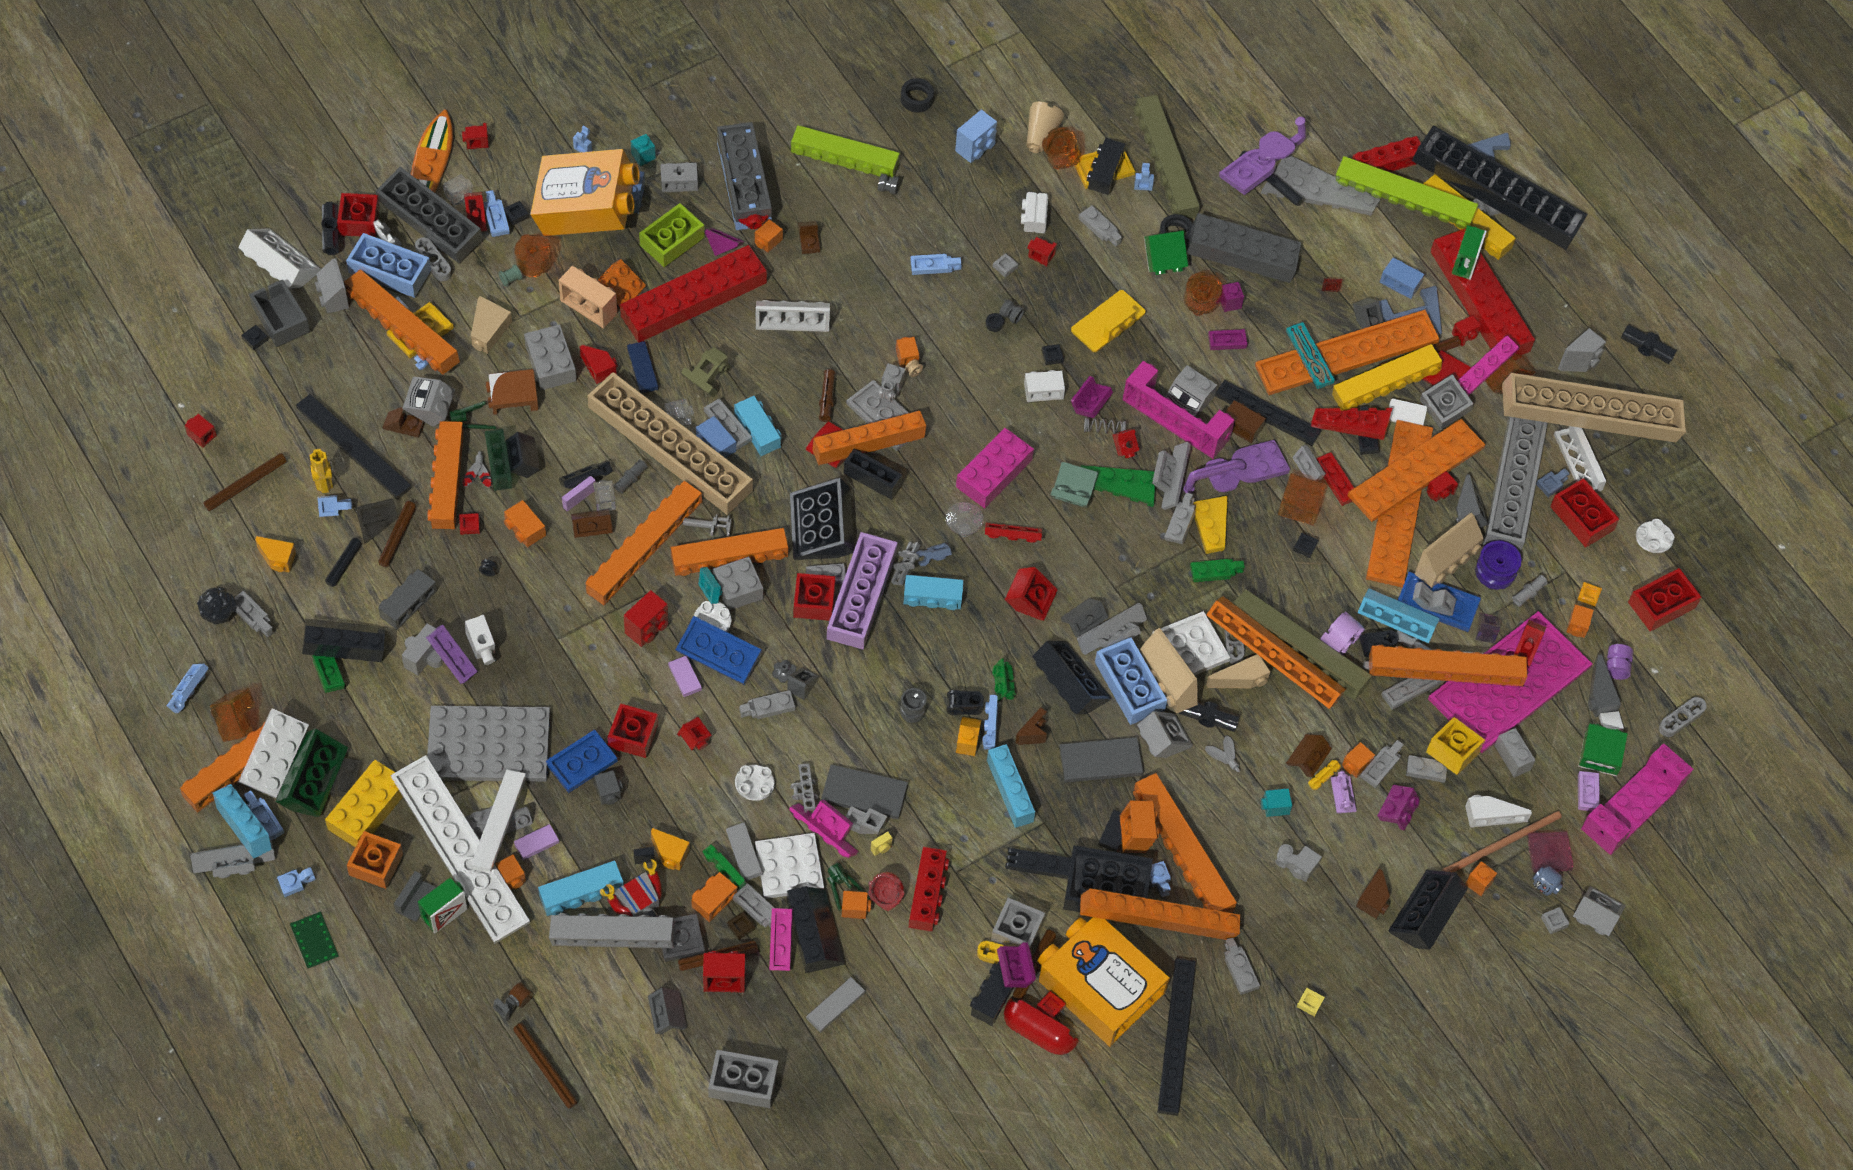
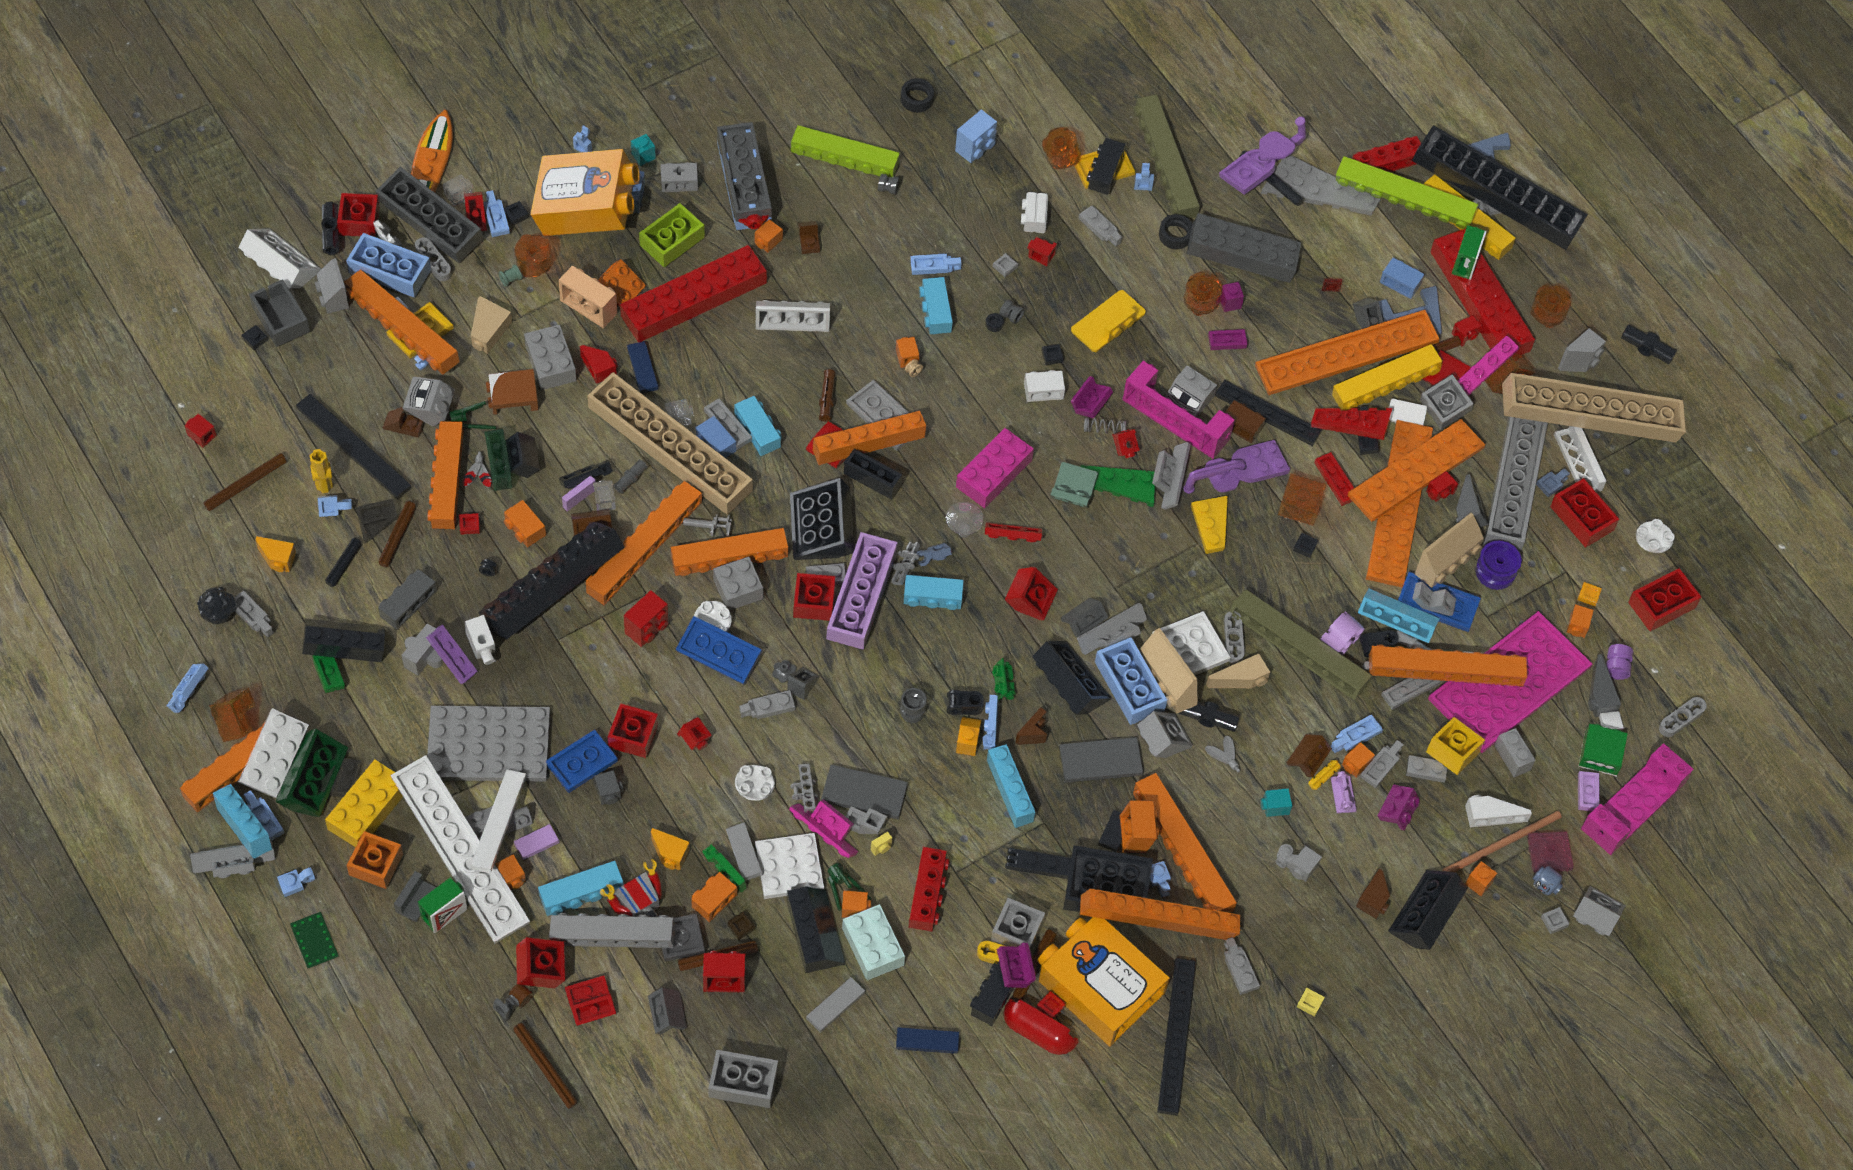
(476, 136): red brick -> none
(540, 962): none -> red brick
(551, 579): none -> black brick
(590, 1000): none -> red slope
(643, 855): black tile -> none
(684, 676): lavender tile -> none
(701, 378): olive tile -> none
(709, 585): teal plate -> none
(721, 242): magenta slope -> none
(754, 905): light grey hinge -> none
(781, 939): dark pink plate -> none
(873, 942): none -> light aqua brick
(886, 890): clear hair -> none
(891, 382): light grey brick -> none
(927, 1040): none -> dark blue tile
(936, 305): none -> medium azure brick
(1041, 121): tan cone -> none
(1166, 252): green piece -> none
(1181, 520): light grey hinge -> none
(1215, 570): green hinge -> none
(1276, 652): orange brick -> none
(1308, 464): light grey plate -> none
(1310, 355): teal tile -> none
(1356, 733): none -> light blue hinge
(1487, 628): clear purple slope -> none
(1529, 590): light grey pin -> none
(1530, 641): red slope -> none
(1551, 305): none -> clear orange brick

